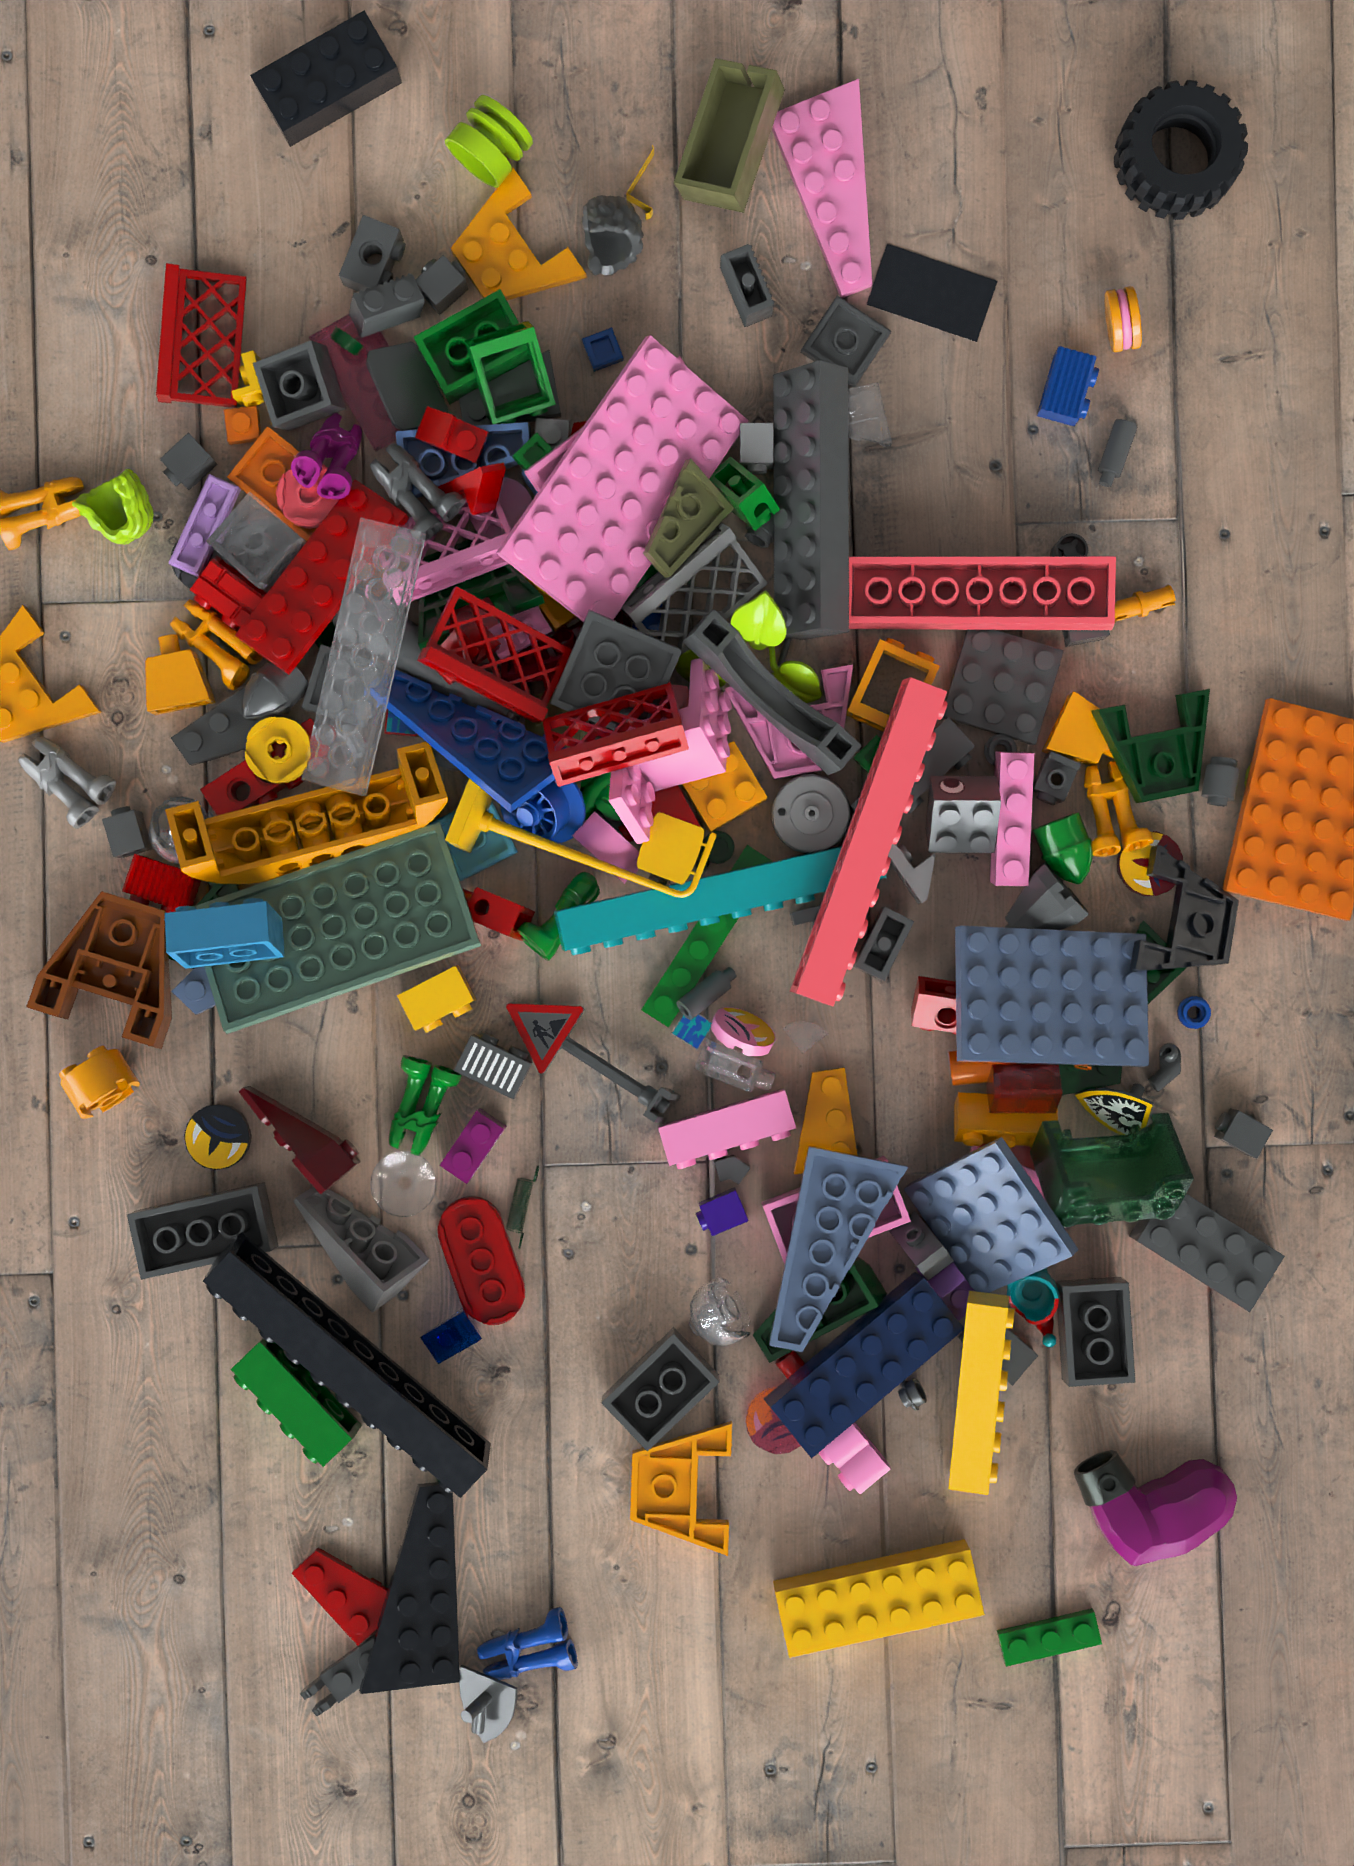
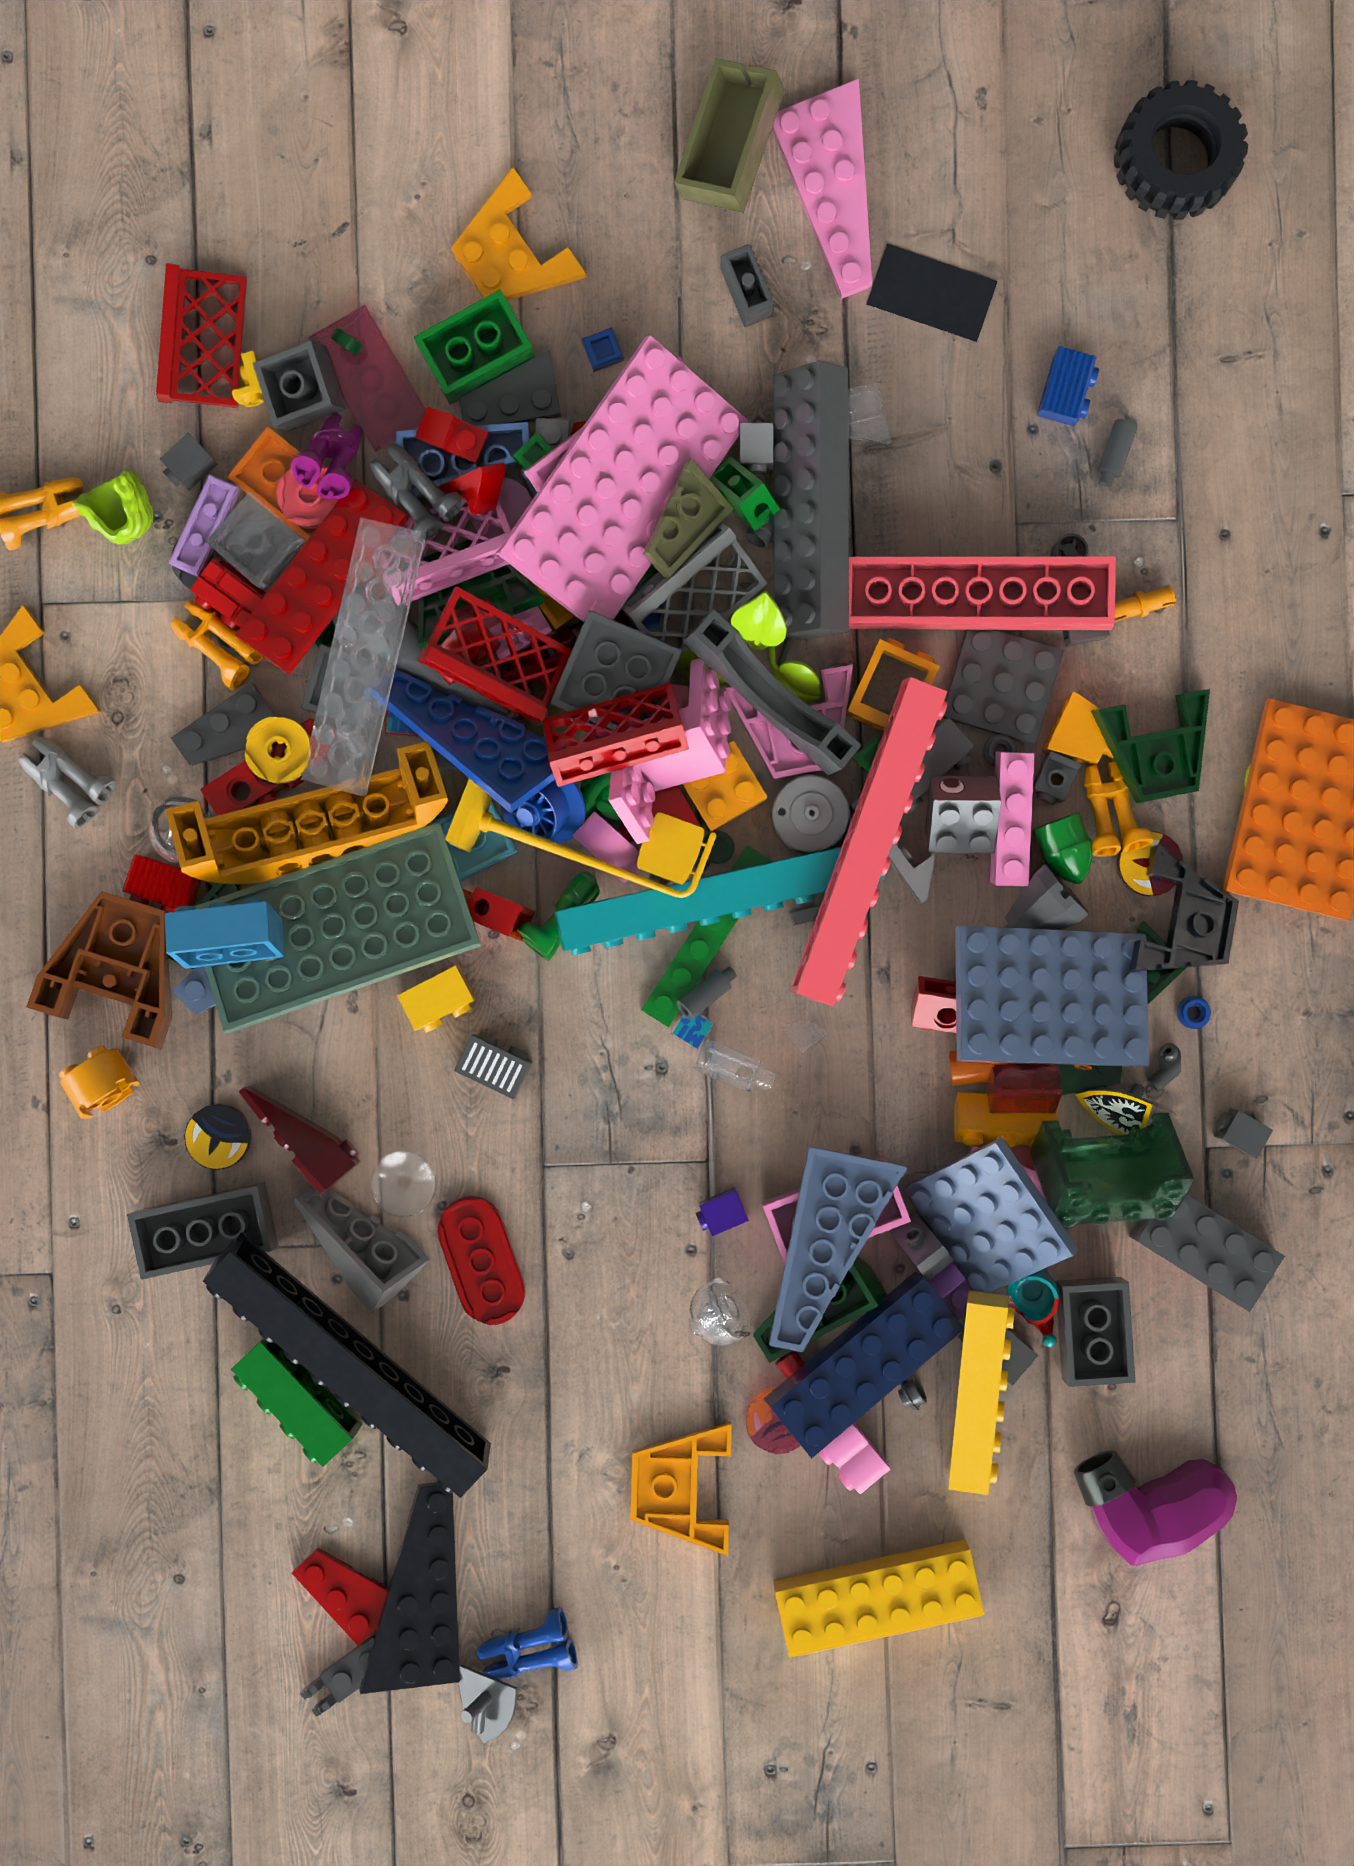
(126, 832): dark grey brick -> none
(175, 679): light orange torso -> none
(242, 424): orange plate -> none
(272, 692): dark grey helmet -> none
(327, 78): black brick -> none
(370, 239): dark grey brick -> none
(386, 305): dark grey brick -> none
(404, 384): dark grey piece -> none
(423, 1120): green piece -> none
(442, 283): dark grey brick -> none
(451, 1336): clear blue slope -> none
(473, 1145): magenta brick -> none
(490, 138): lime wheel -> none
(499, 341): green window -> none
(522, 1206): dark green piece -> none
(547, 1030): dark grey piece -> none
(611, 234): dark grey hair -> none
(635, 201): yellow piece -> none
(660, 1389): dark grey brick -> none
(727, 1127): bright pink brick -> none
(731, 1168): dark grey piece -> none
(744, 1030): bright pink tile -> none
(826, 1116): light orange wing -> none
(846, 339): dark grey tile -> none
(883, 943): dark grey brick -> none
(1049, 1637): green plate -> none
(1123, 319): light orange head -> none
(1220, 781): dark grey brick -> none

